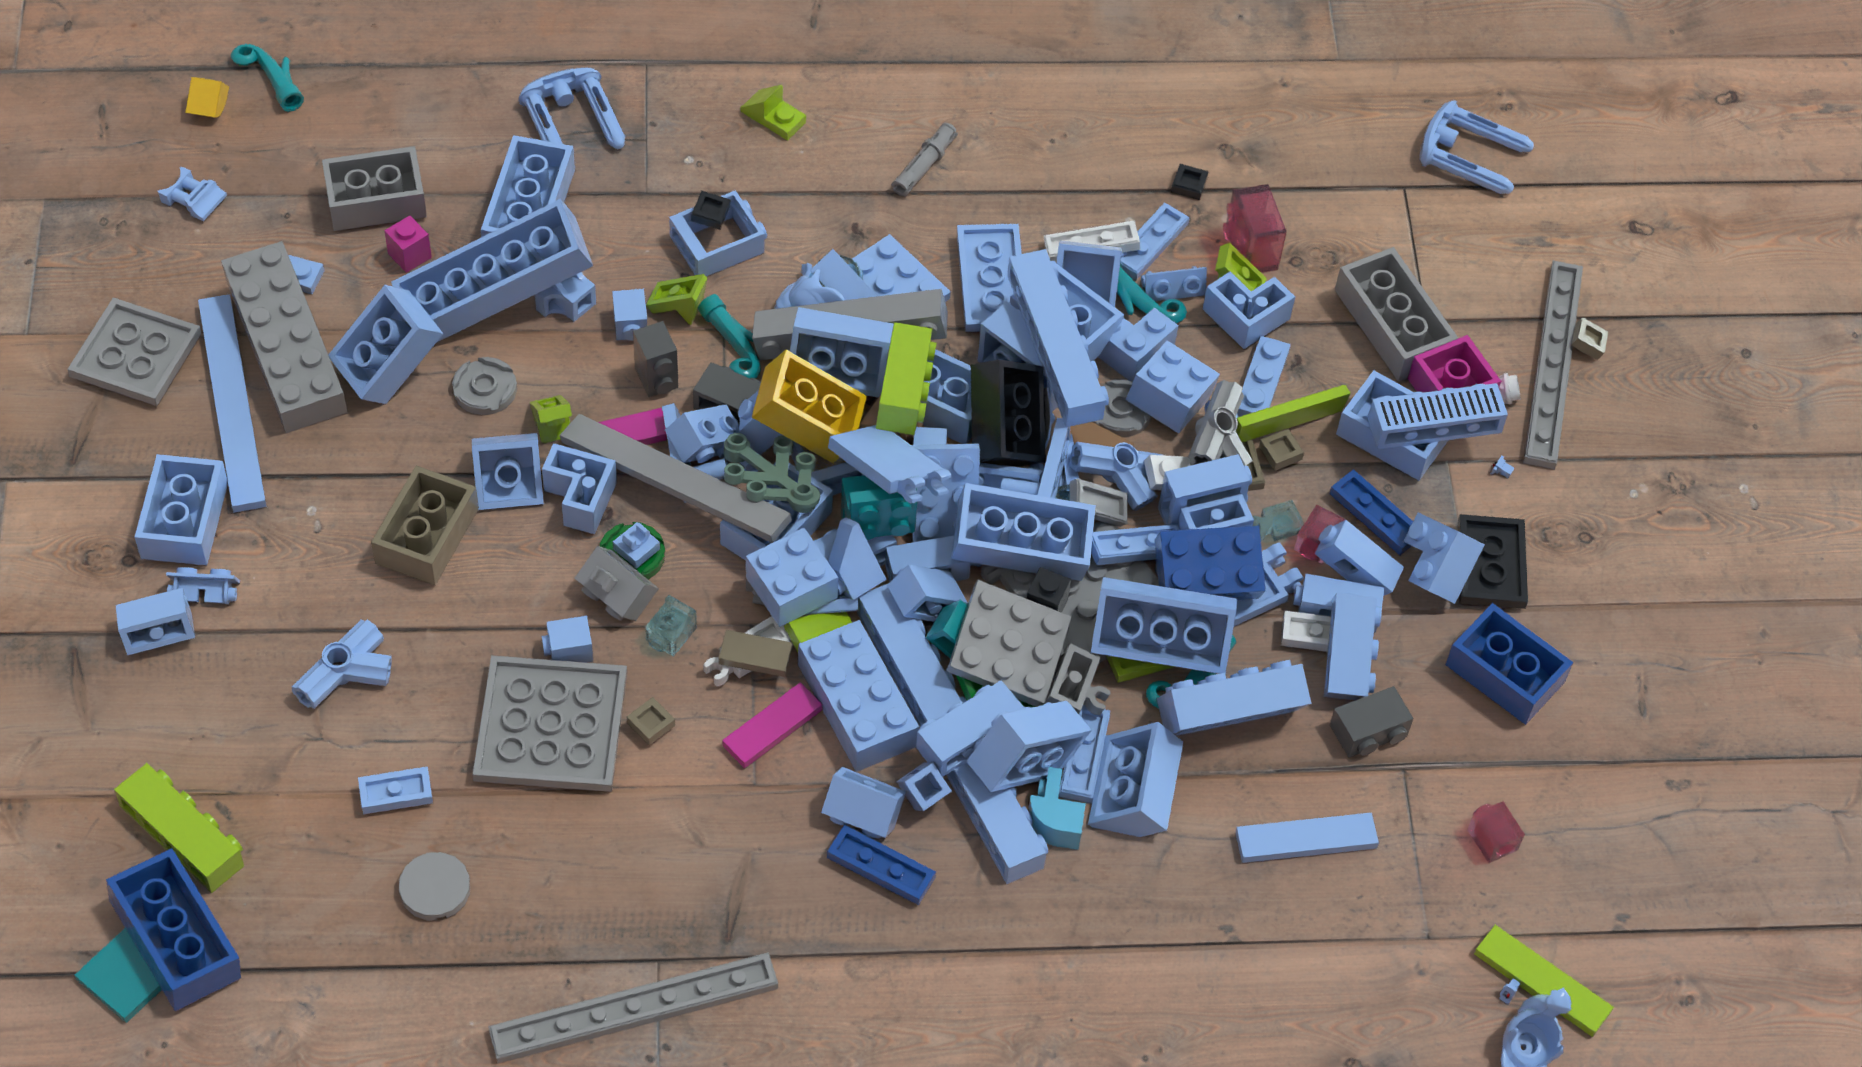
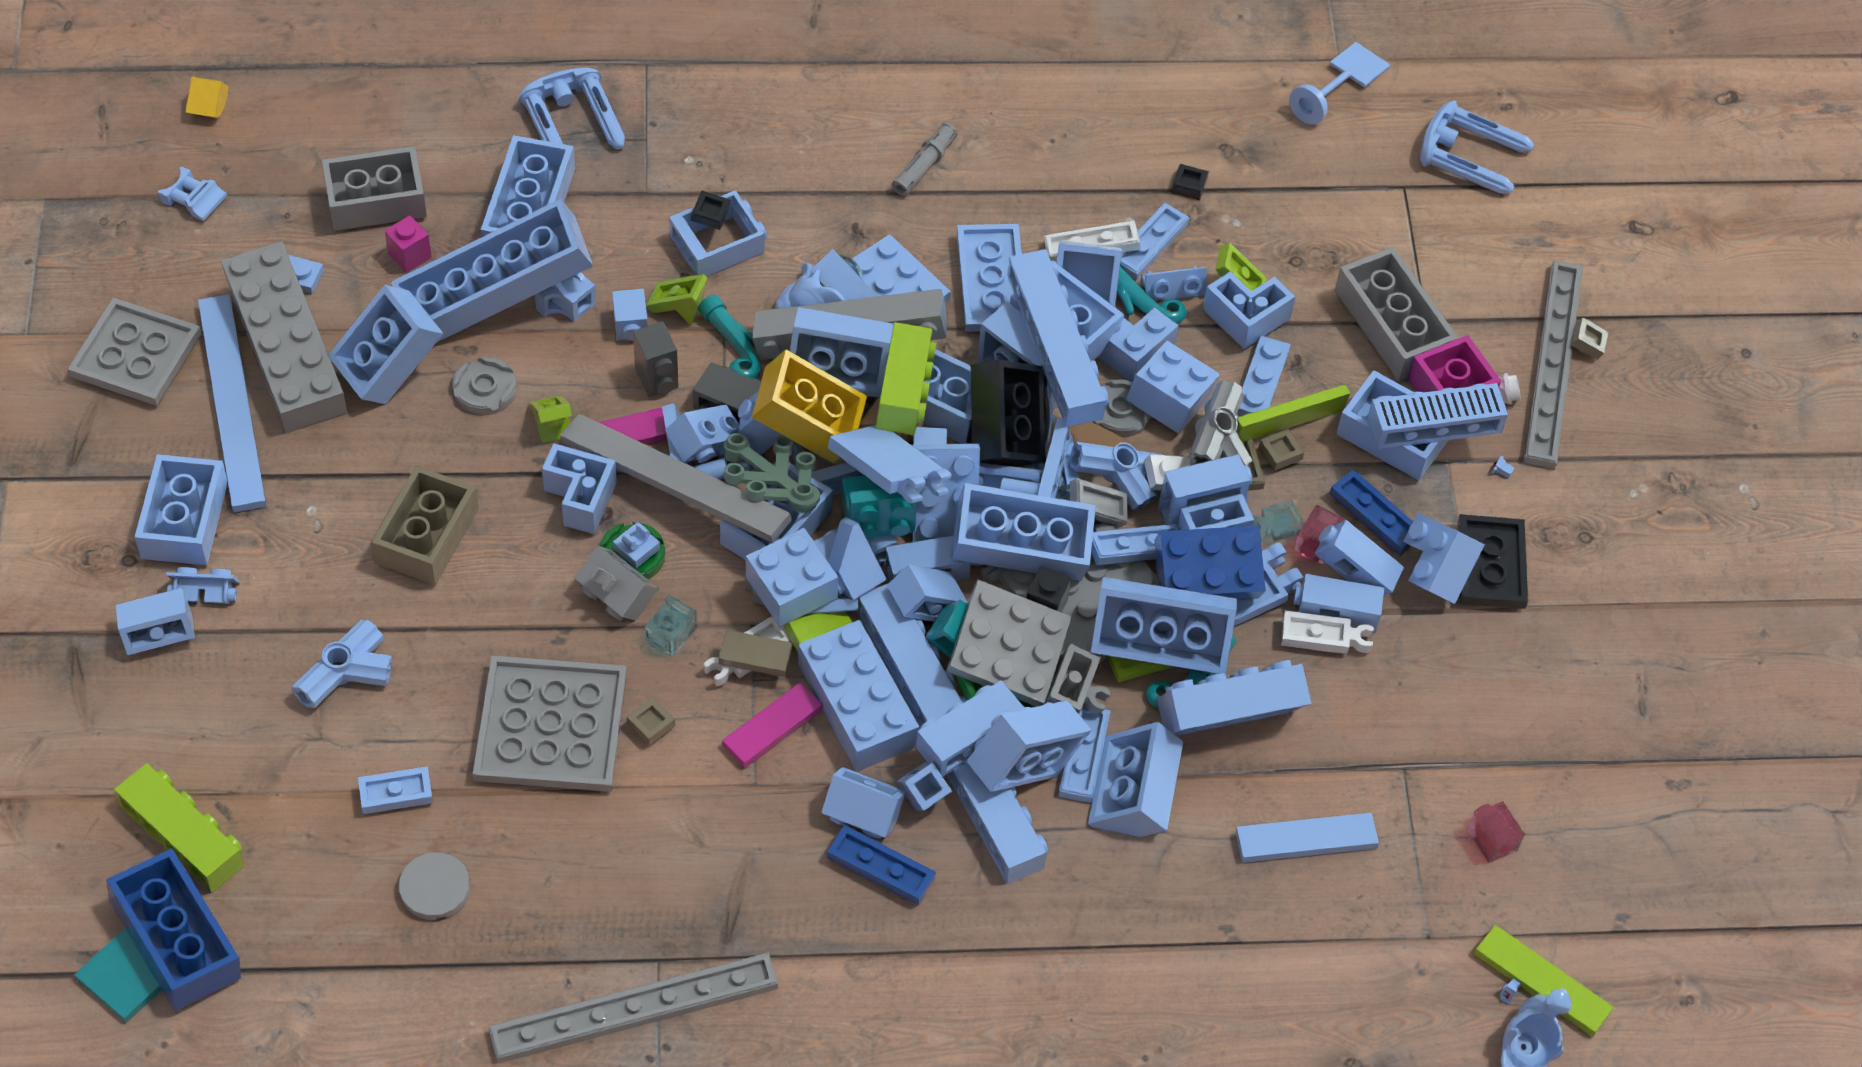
(286, 92): teal plant -> none
(507, 471): light blue slope -> none
(568, 640): light blue brick -> none
(772, 112): lime slope -> none
(1053, 818): medium azure brick -> none
(1256, 227): clear pink brick -> none
(1351, 646): light blue brick -> none
(1356, 63): none -> light blue piece
(1371, 722): dark grey brick -> none
(1509, 663): blue brick -> none

